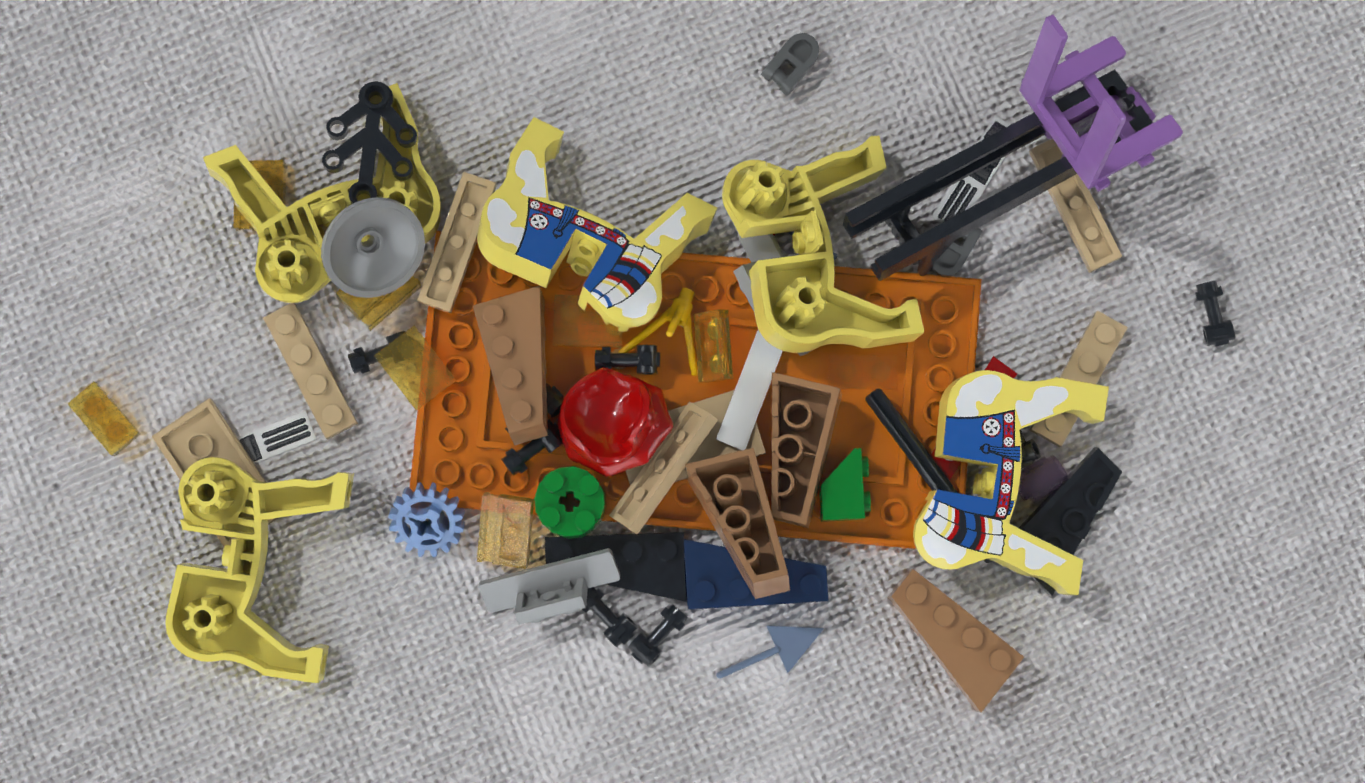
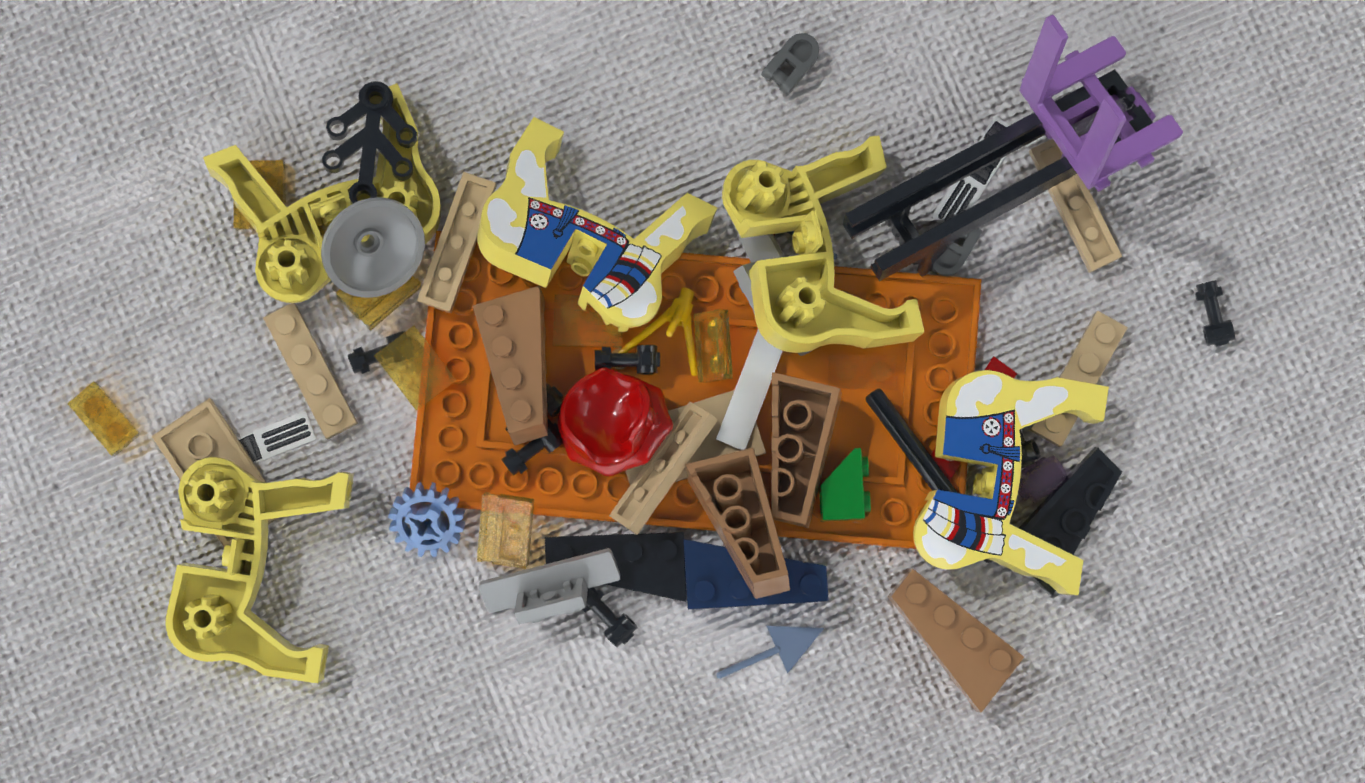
(554, 515): green brick -> none
(646, 648): black bar -> none

